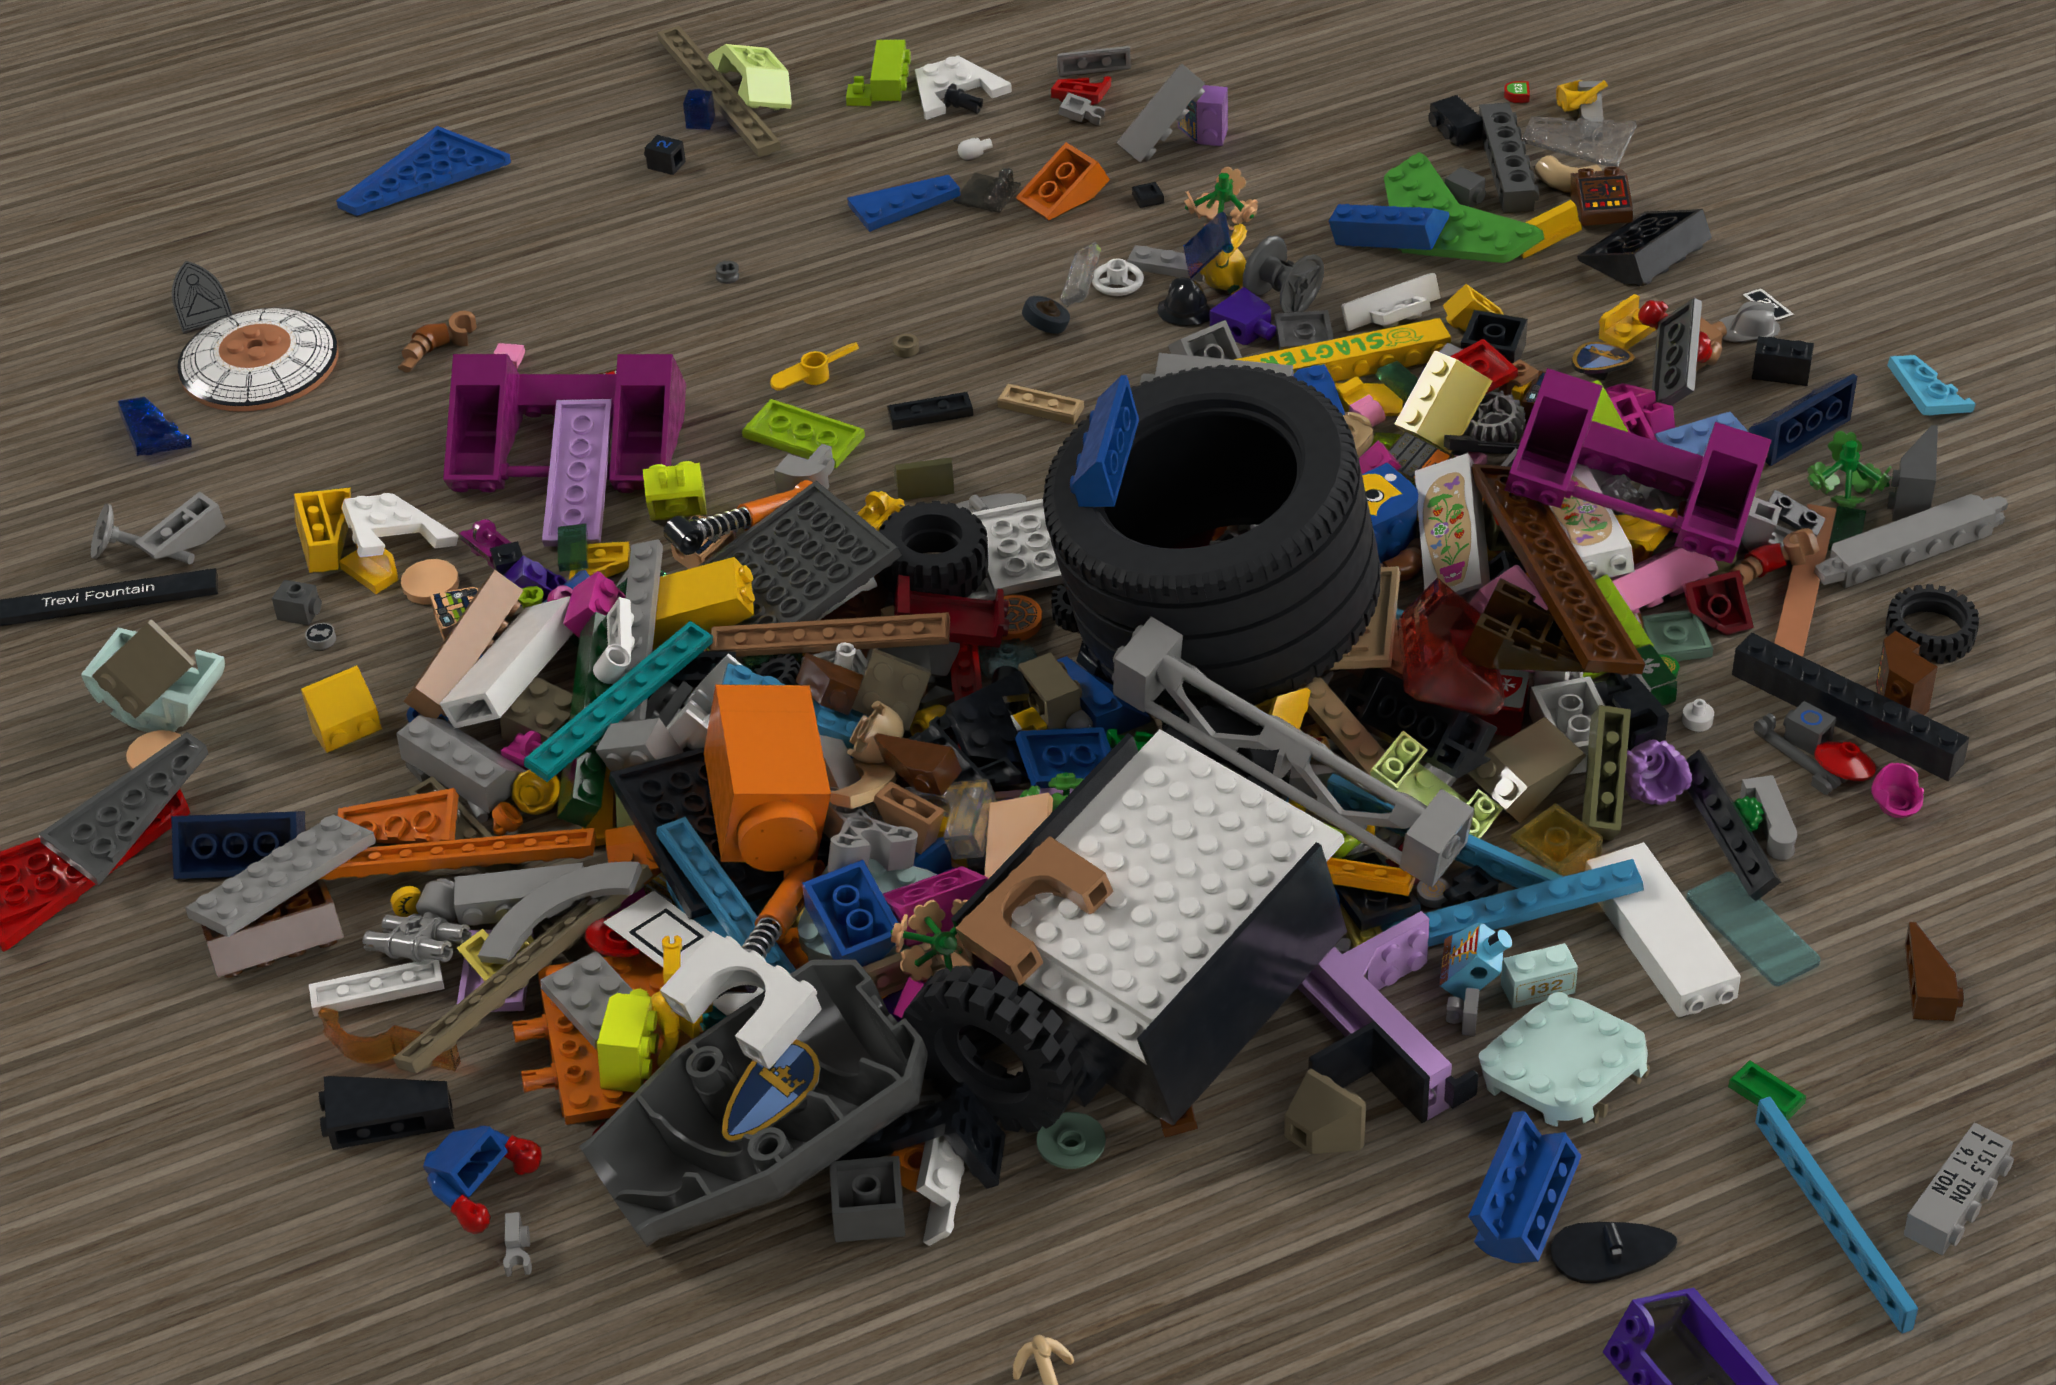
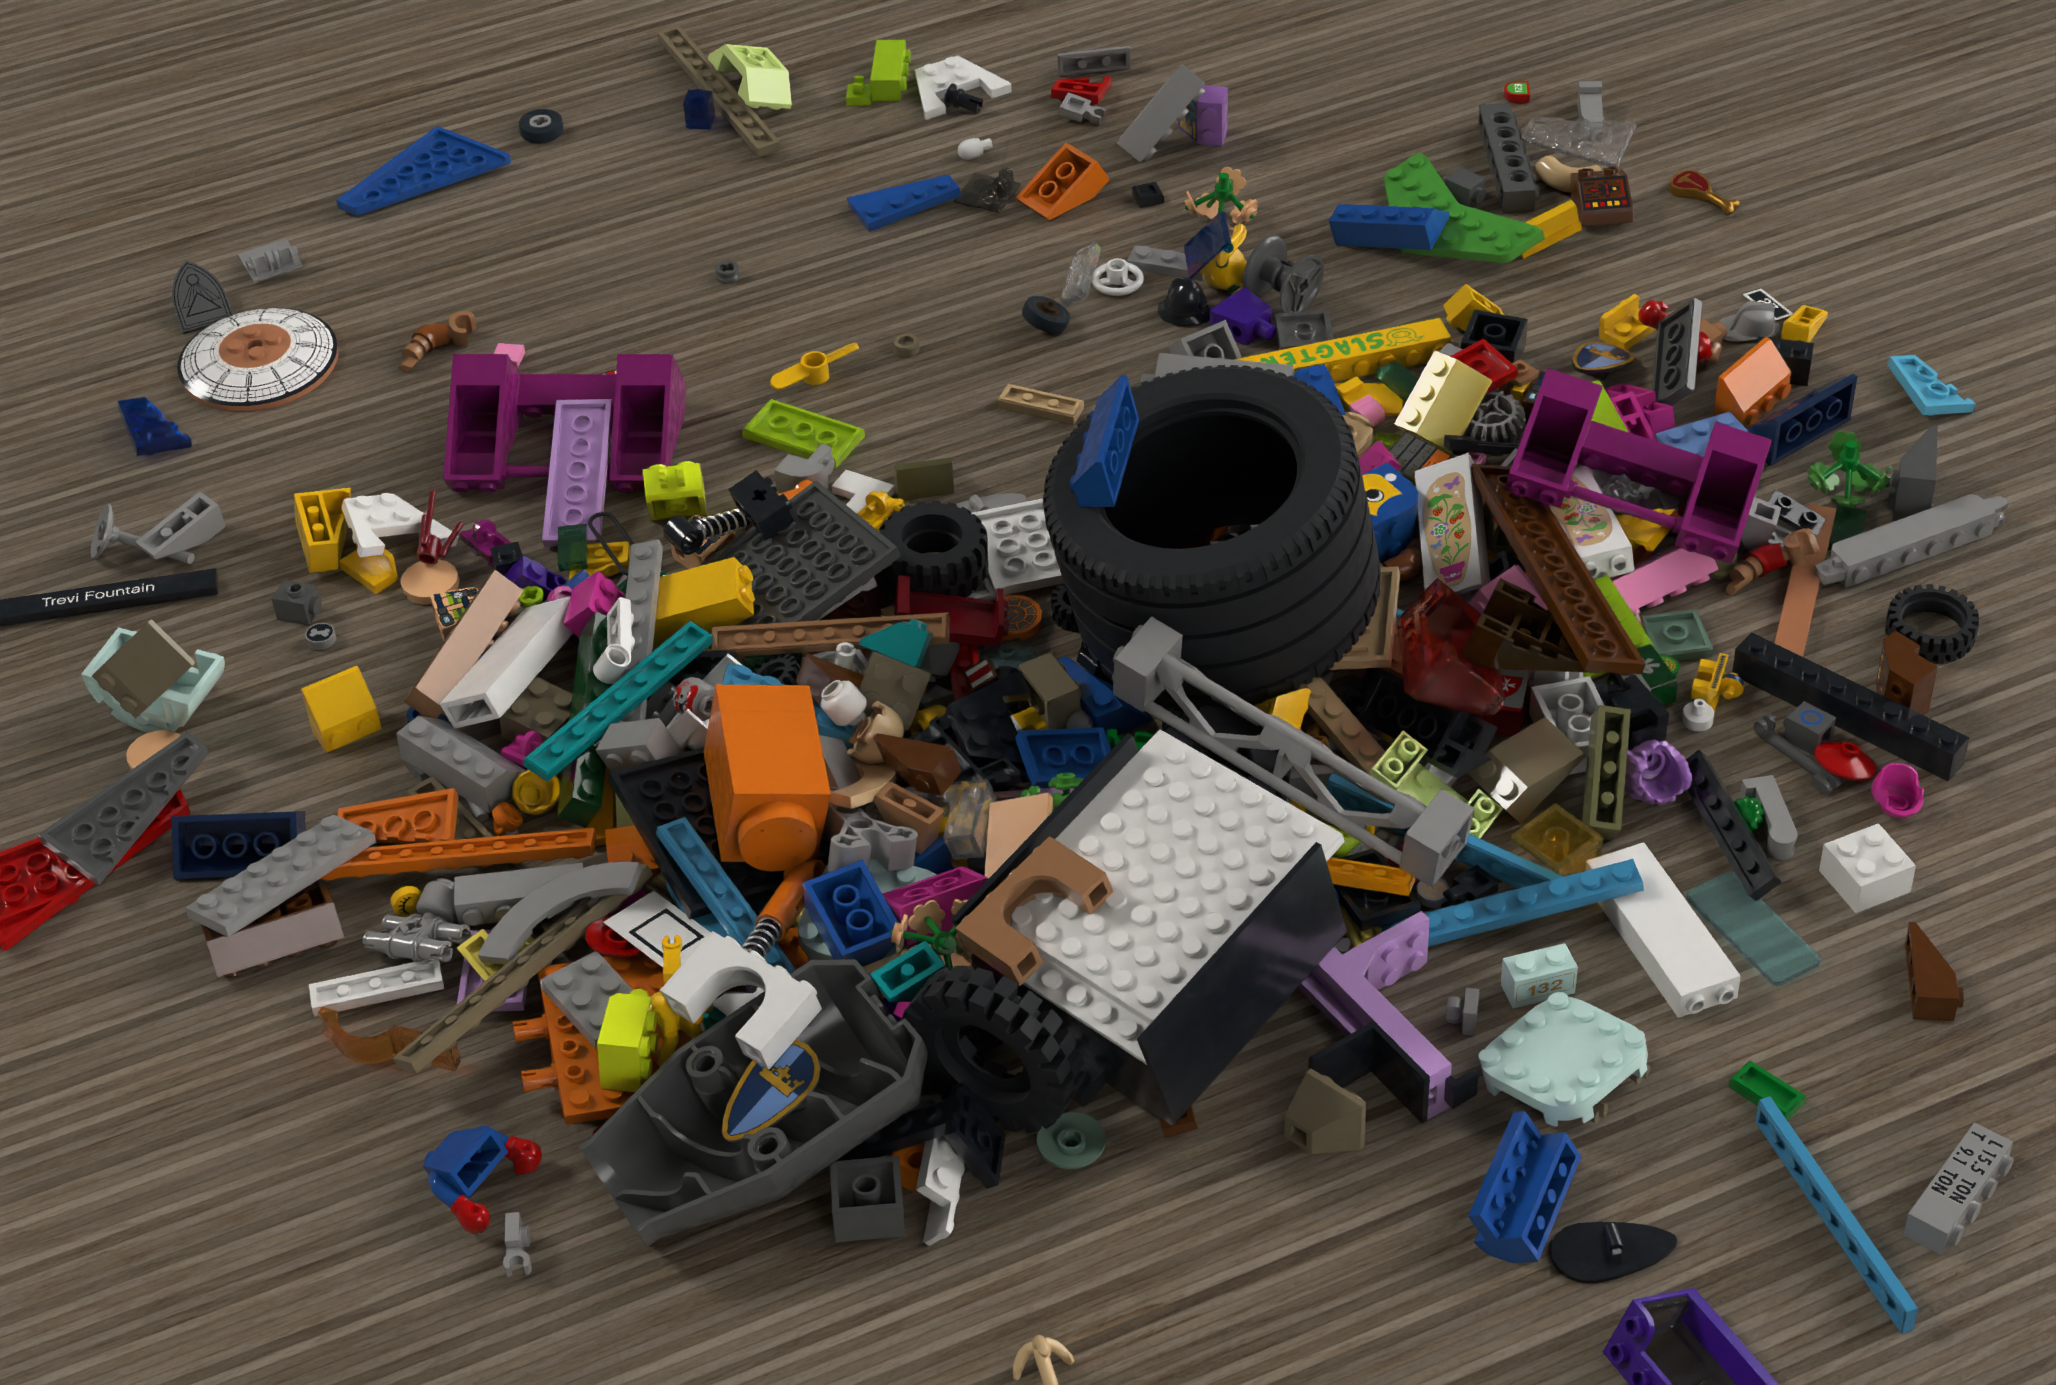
(270, 260): none -> light grey hinge
(382, 1109): black slope -> none
(429, 545): none -> dark red plant
(541, 126): none -> black bush
(603, 542): none -> black piece
(665, 154): black brick -> none
(695, 696): none -> light grey head
(761, 504): none -> black brick
(843, 703): none -> white head
(857, 487): none -> white tile
(901, 641): none -> teal slope
(907, 974): none -> teal slope
(930, 410): black tile -> none
(981, 674): none -> tile
(1393, 303): white bracket -> none
(1456, 120): black brick -> none
(1472, 958): medium azure torso -> none
(1570, 98): yellow helmet -> none
(1648, 245): black slope -> none
(1695, 185): none -> pearl gold piece
(1720, 602): dark red slope -> none
(1721, 683): none -> yellow hips
(1753, 384): none -> orange slope
(1803, 324): none -> yellow slope
(1867, 868): none -> white brick

